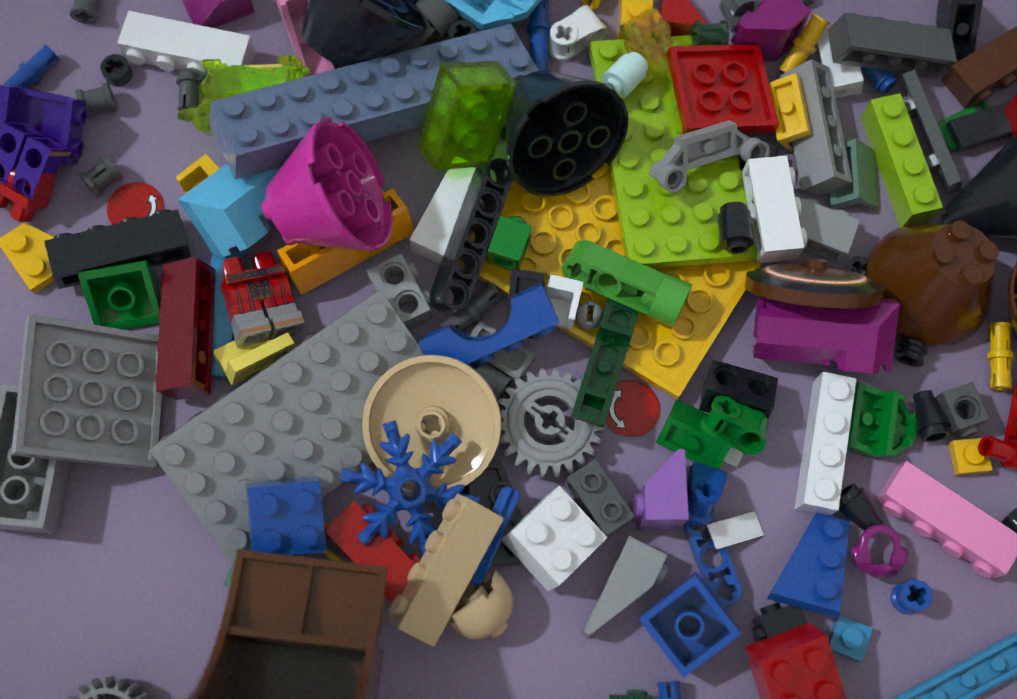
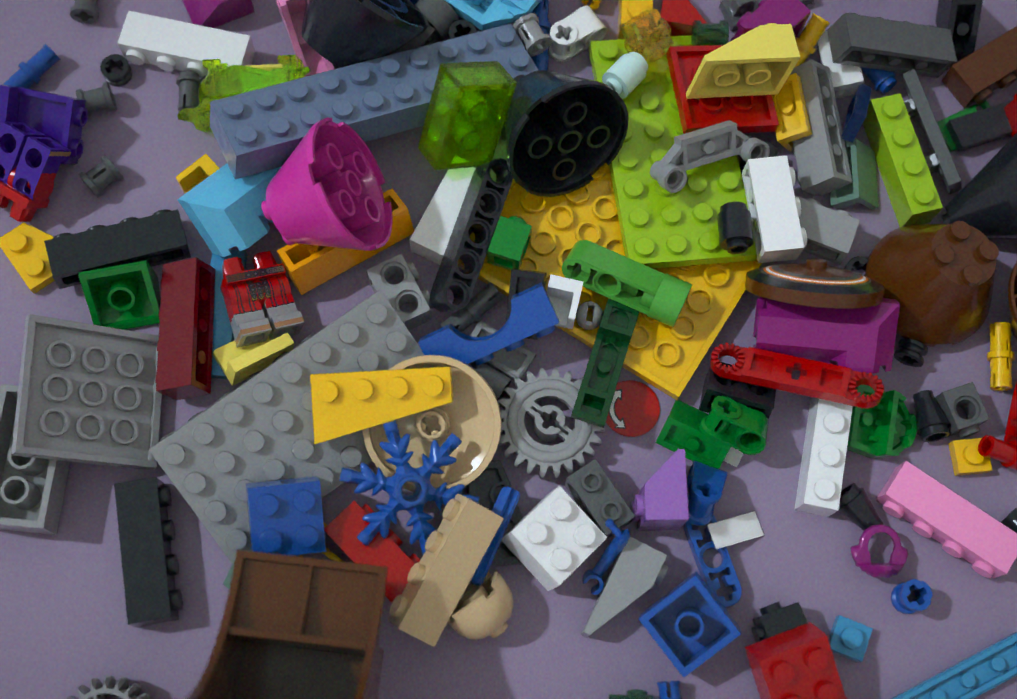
(133, 200): red sticker -> none
(147, 552): none -> black brick
(369, 398): none -> yellow wing
(532, 35): none -> light grey bush
(609, 555): none -> blue piece
(748, 65): none -> light yellow slope
(815, 379): none -> red piece
(816, 568): blue wing -> none
(856, 112): none -> dark blue tile

